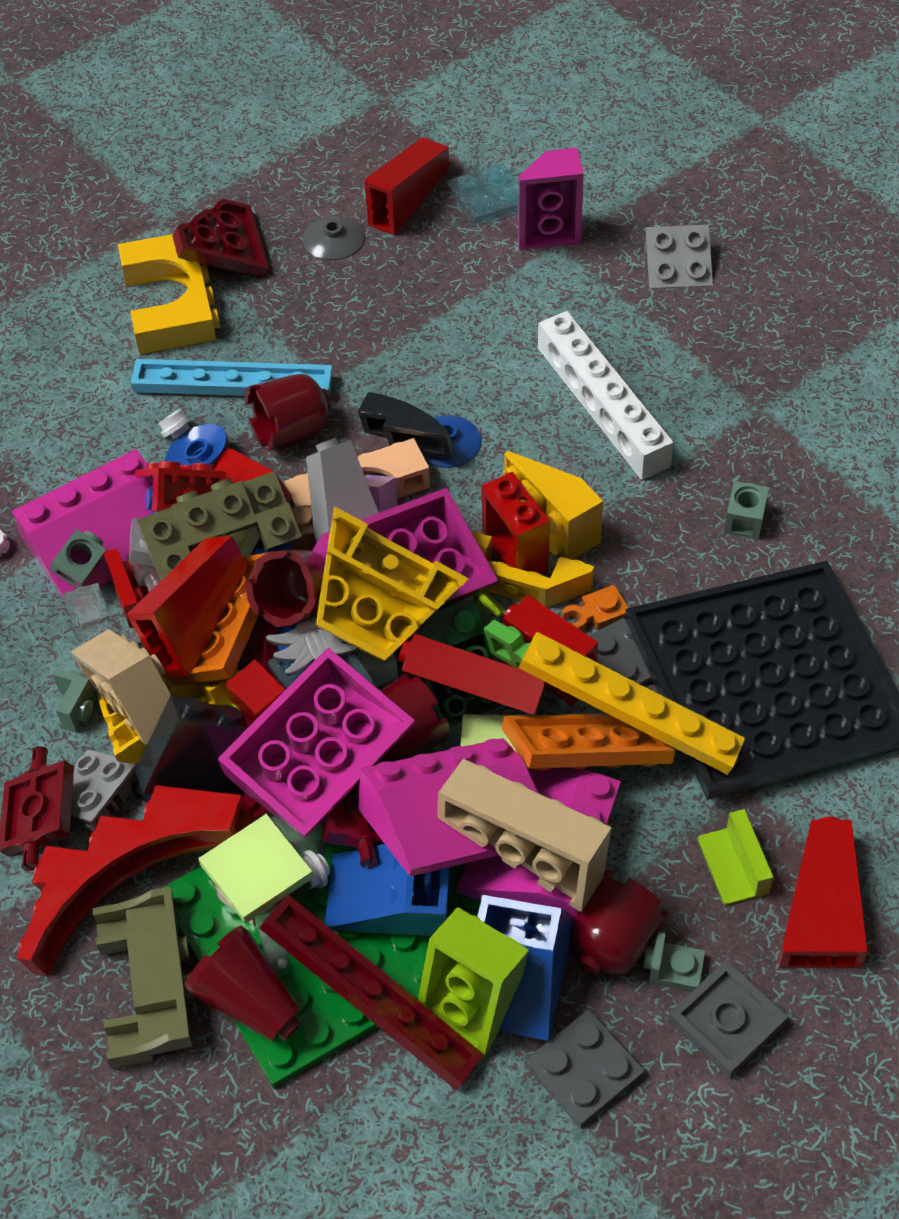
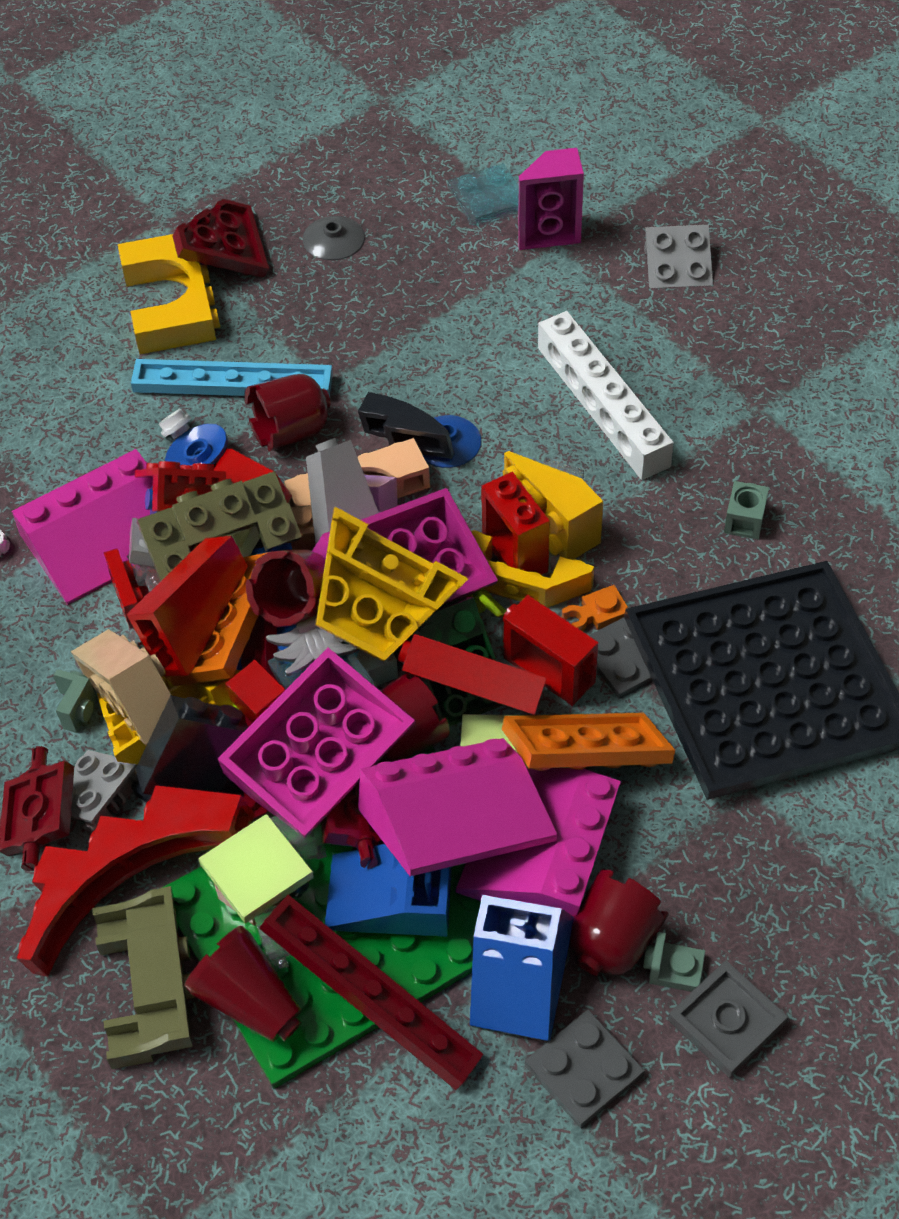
(75, 573): sand green brick -> none
(87, 612): clear brick -> none
(319, 868): white plate -> none
(404, 183): red slope -> none
(471, 977): lime slope -> none
(506, 643): bright green plate -> none
(527, 830): tan wedge -> none
(632, 703): yellow plate -> none
(736, 860): lime panel -> none
(826, 907): red slope -> none

